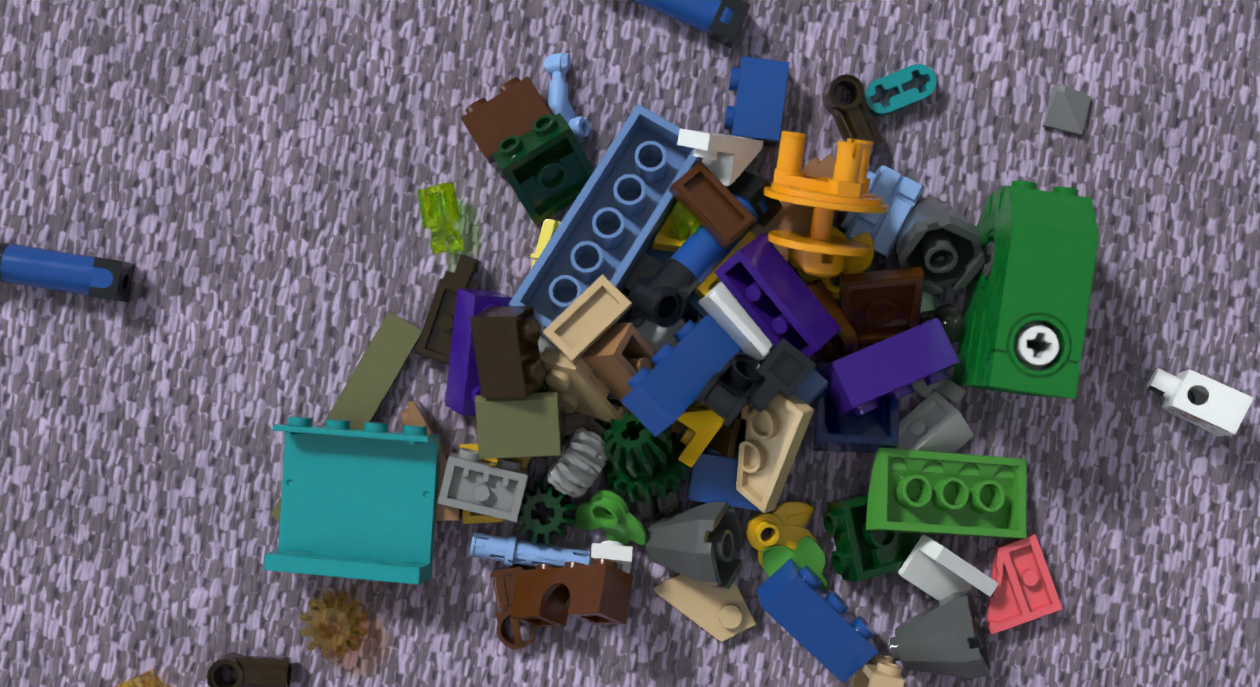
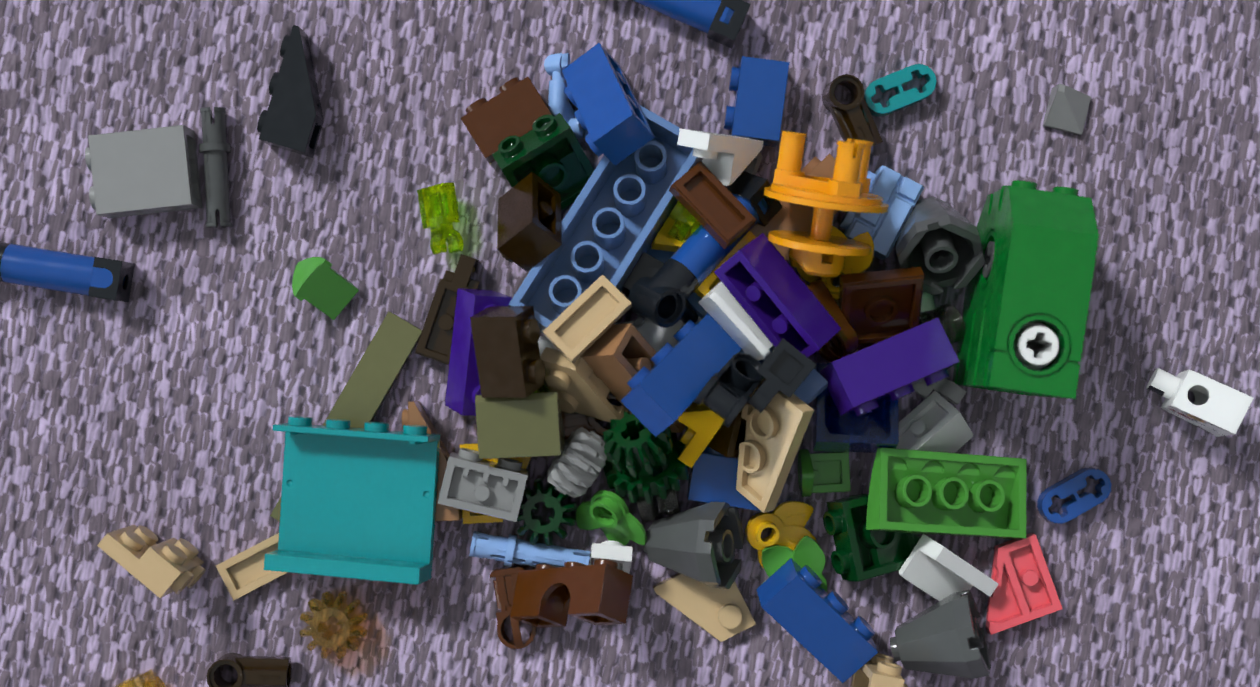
(143, 172): none -> light grey brick
(159, 566): none -> tan plate
(215, 166): none -> dark grey pin
(246, 570): none -> tan tile
(295, 106): none -> black slope
(322, 286): none -> bright green tile
(529, 222): none -> dark brown brick
(606, 105): none -> blue brick
(823, 472): none -> bright green tile
(1078, 503): none -> blue beam

